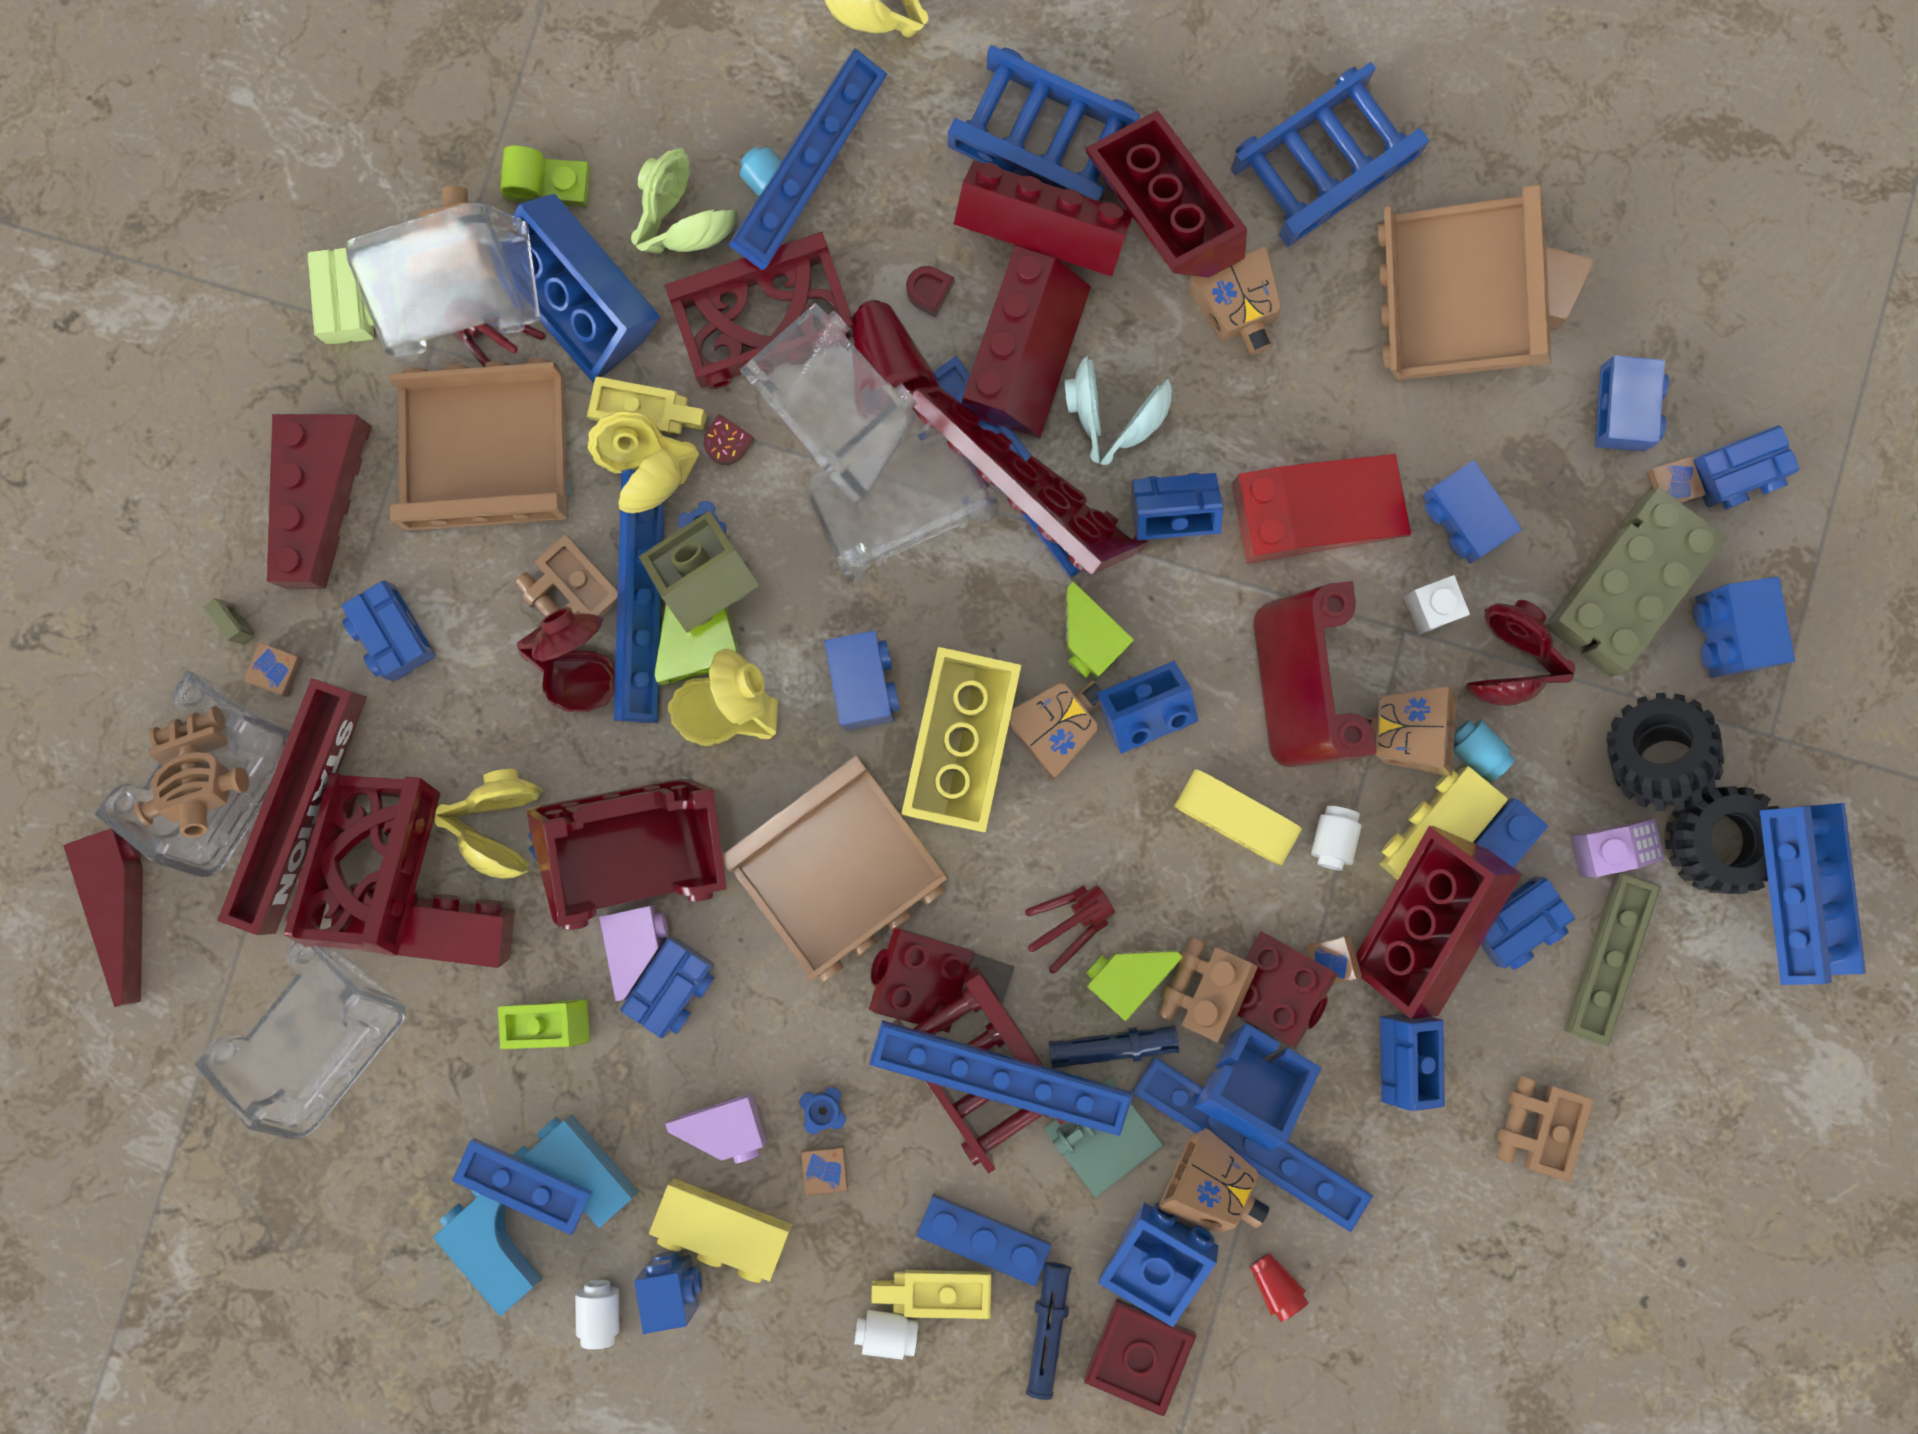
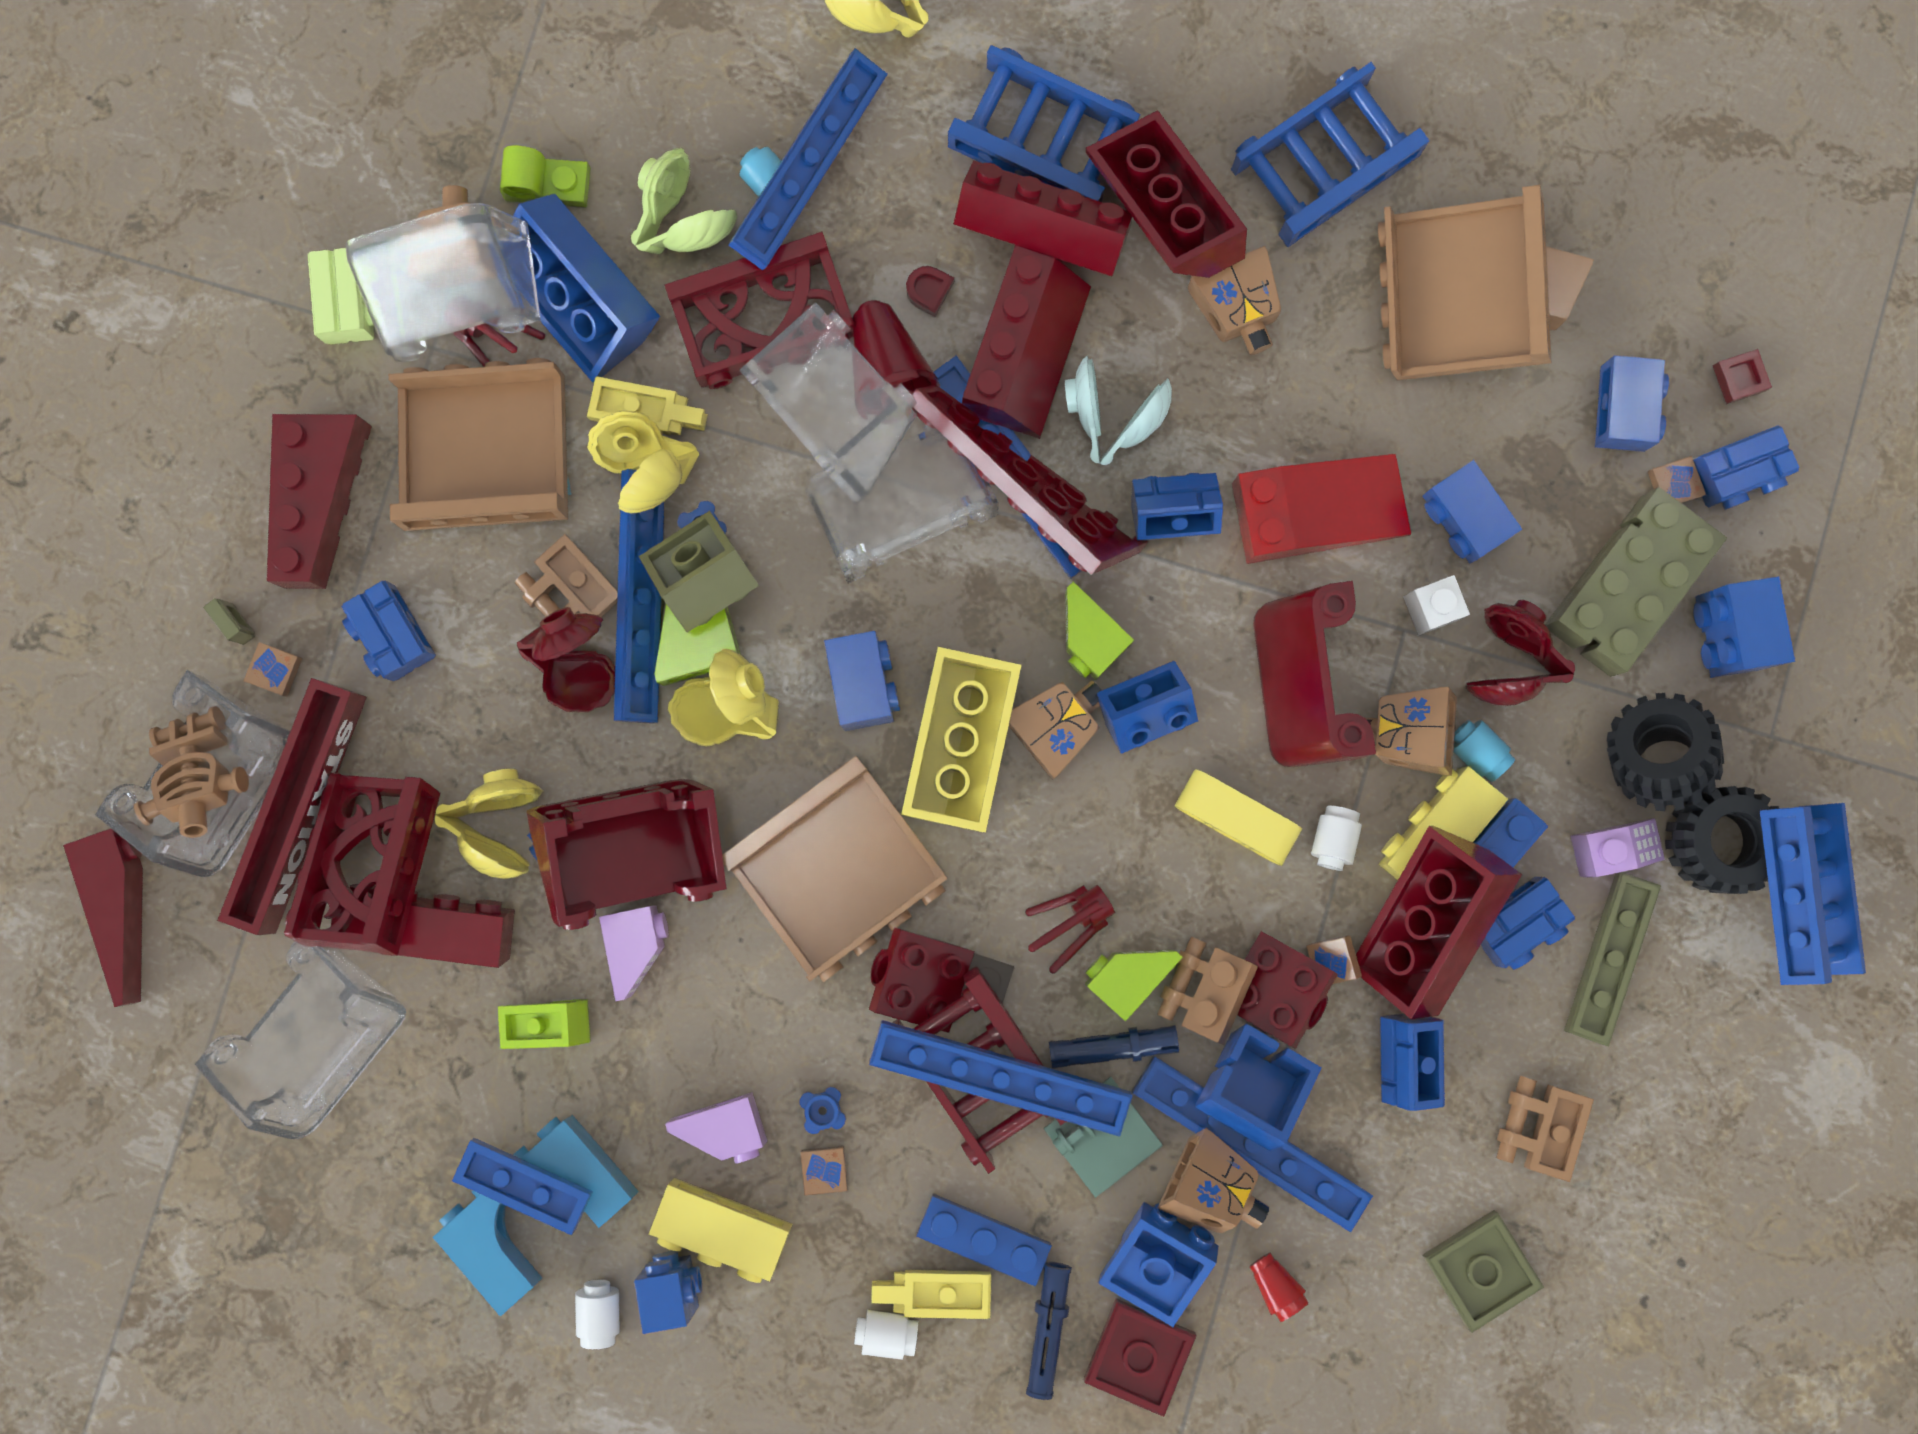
(668, 988): blue brick -> none
(726, 441): dark red tile -> none
(1483, 1271): none -> olive tile
(1742, 376): none -> plate

